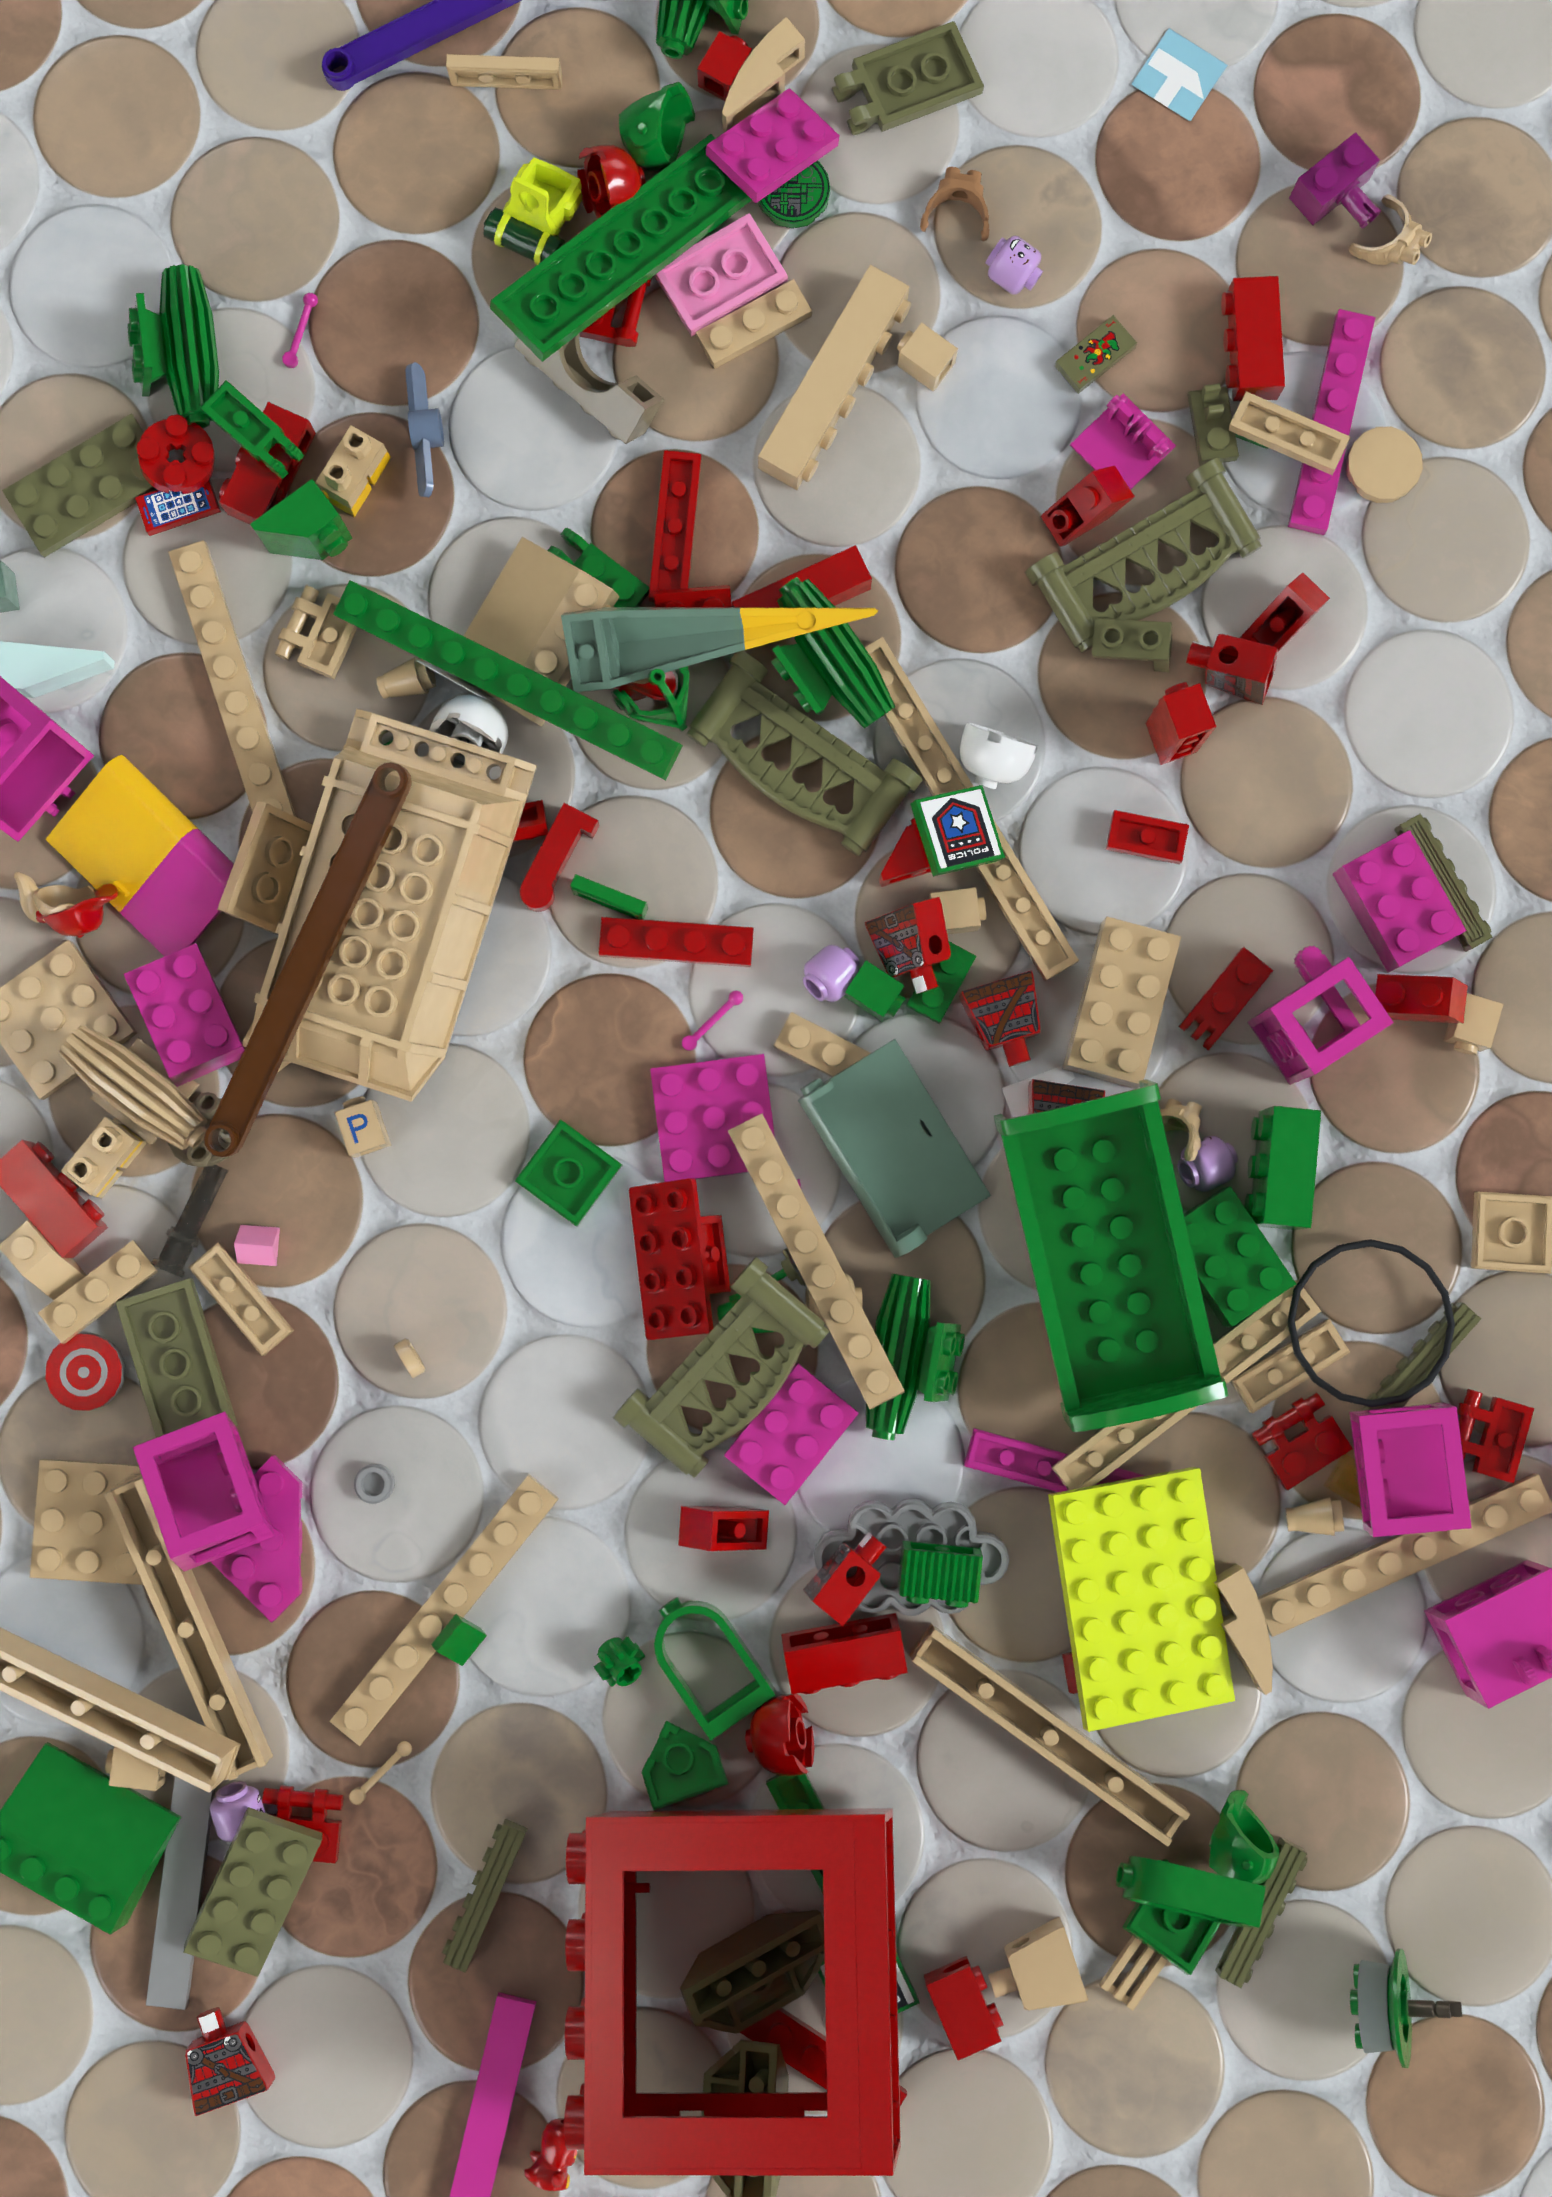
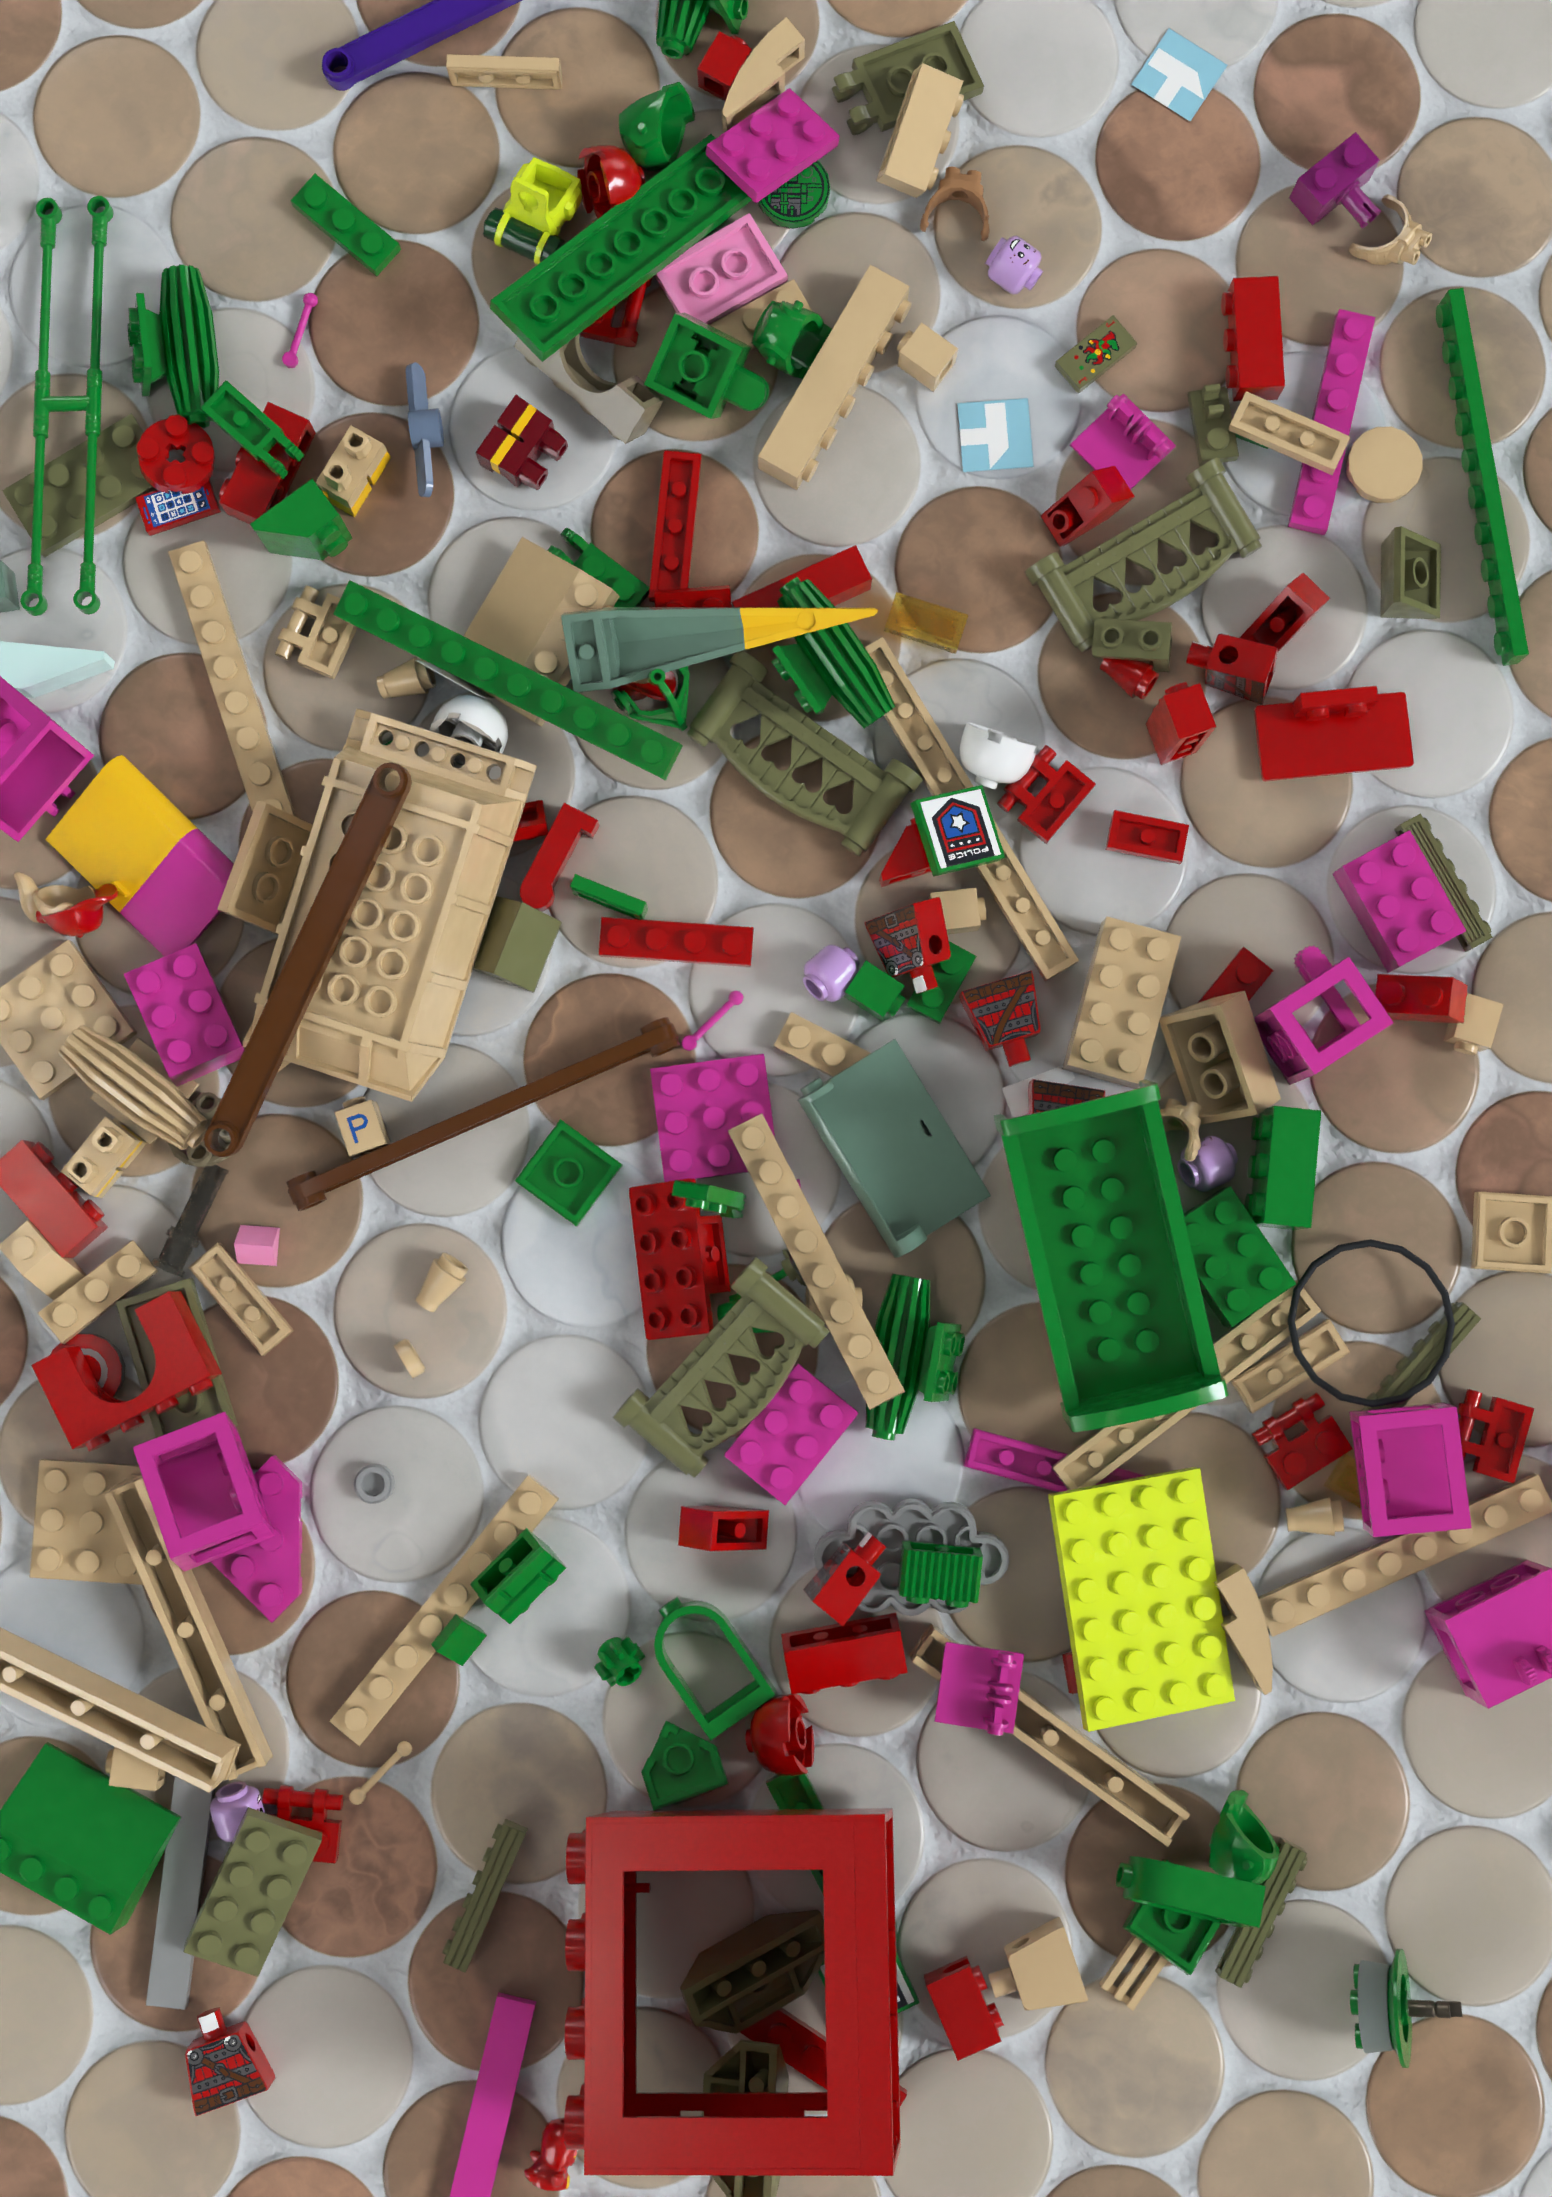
(45, 403): none -> green bar
(181, 1367): none -> red arch
(310, 1190): none -> reddish brown piece
(345, 224): none -> green plate
(441, 1281): none -> tan cone
(516, 943): none -> olive slope
(518, 1576): none -> green brick
(519, 442): none -> dark red hips
(705, 369): none -> green brick
(710, 1198): none -> green hinge
(790, 337): none -> green helmet
(921, 131): none -> tan brick
(926, 623): none -> clear yellow plate
(979, 1688): none -> dark pink hinge
(995, 435): none -> medium azure sticker
(1054, 802): none -> red plate
(1131, 675): none -> red cone
(1220, 1058): none -> tan slope
(1333, 734): none -> red bracket
(1410, 576): none -> olive slope
(1484, 490): none -> green plate

